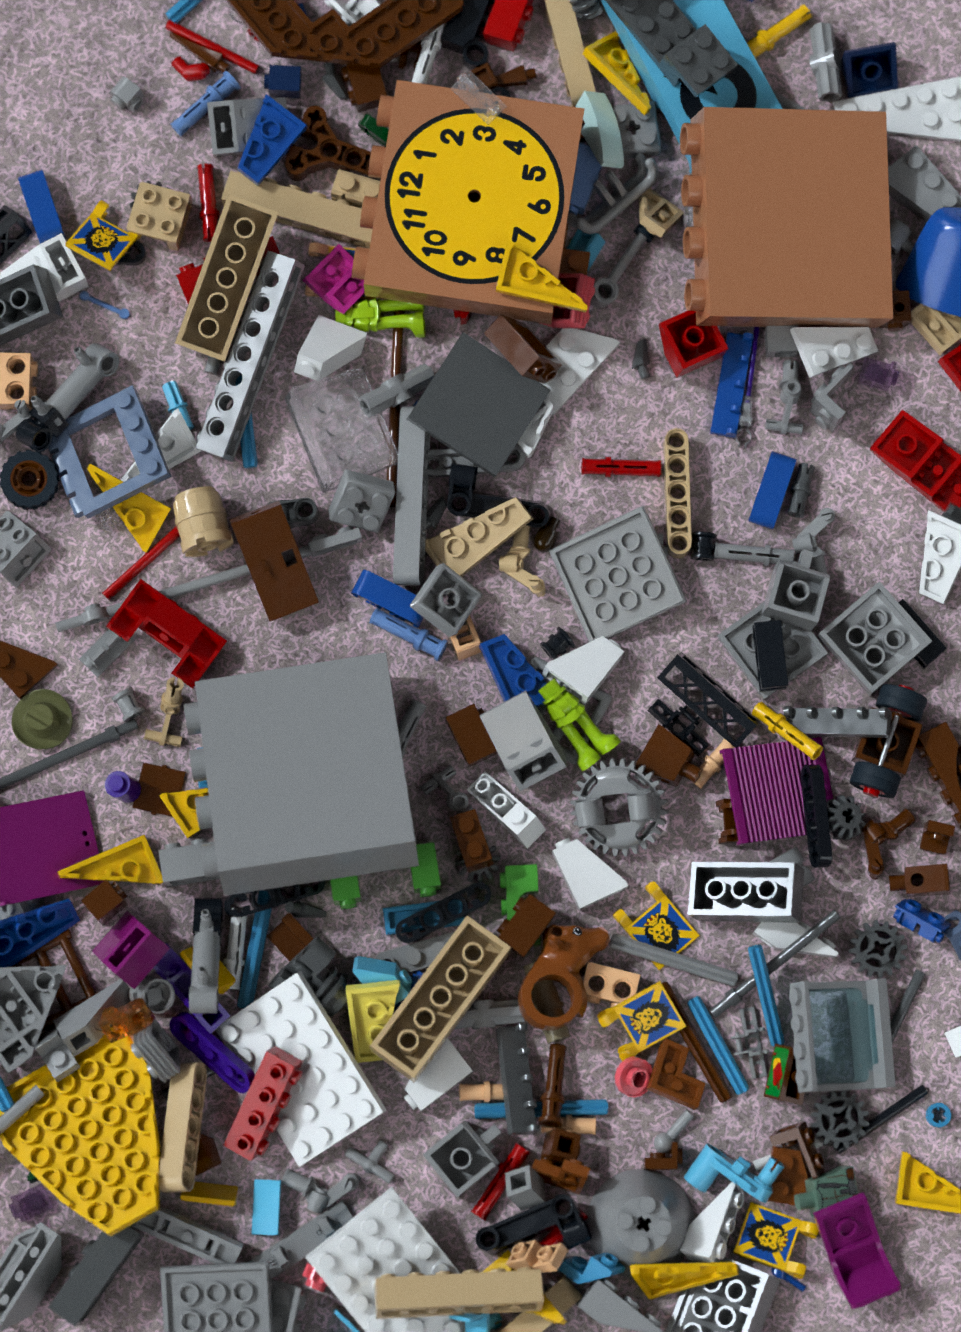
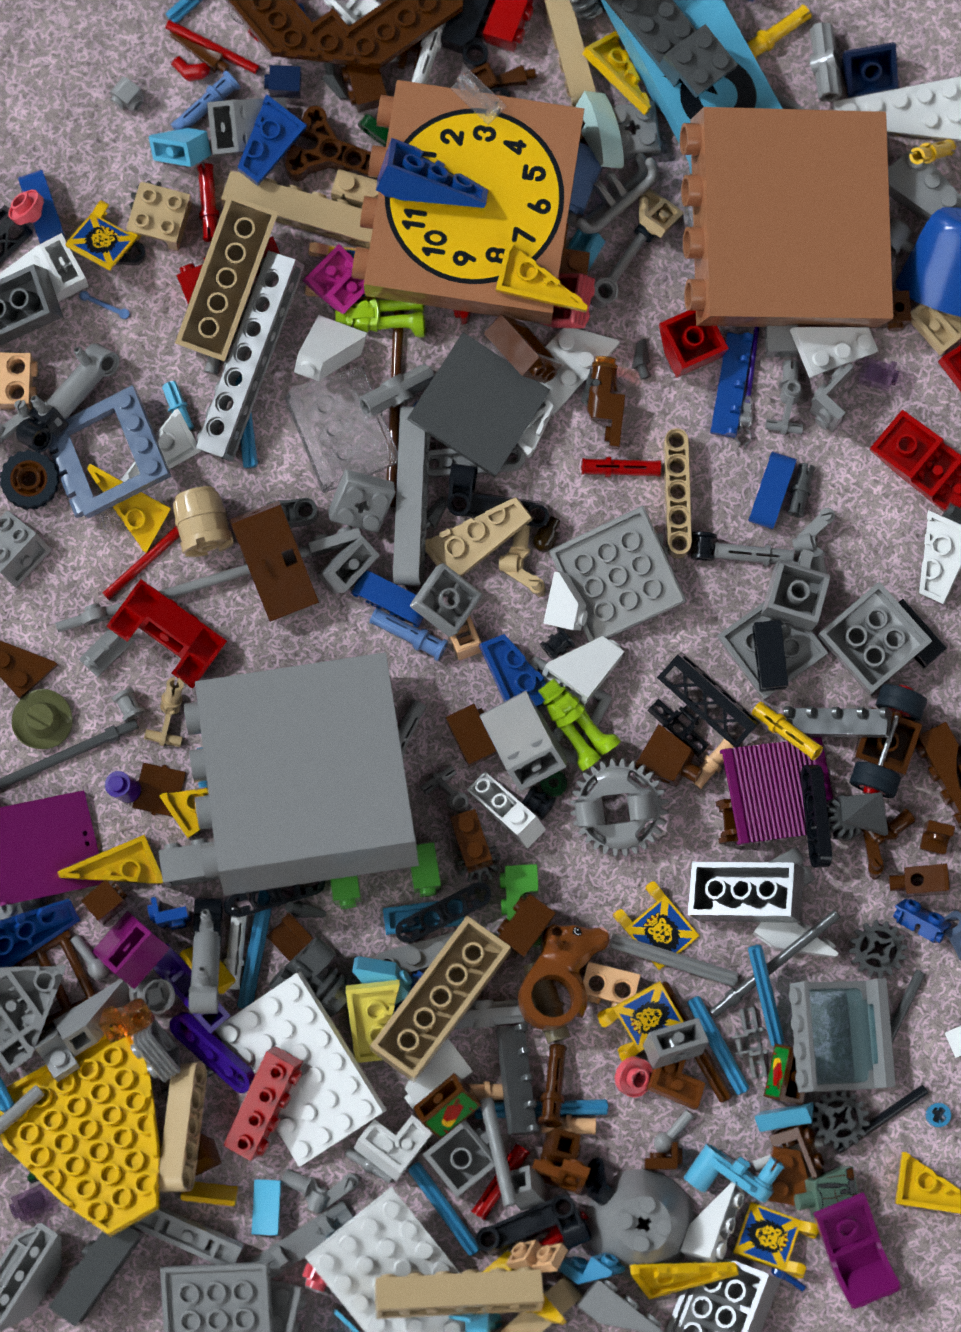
(26, 207): none -> coral plate
(96, 968): none -> light grey bar
(172, 918): none -> blue bracket
(180, 146): none -> medium azure slope
(348, 566): none -> light grey slope
(391, 1151): none -> white panel
(414, 178): none -> blue wedge
(444, 1208): none -> dark azure axle
(447, 1106): none -> reddish brown brick
(498, 1152): none -> light grey piece
(538, 802): none -> black bush
(553, 792): none -> dark green plate
(565, 604): none -> white slope
(586, 874): white slope -> none
(600, 1181): none -> black beam
(601, 399): none -> reddish brown plate
(675, 1043): none -> light grey brick
(784, 1117): none -> medium azure slope
(865, 812): none -> dark grey slope
(930, 152): none -> yellow pin

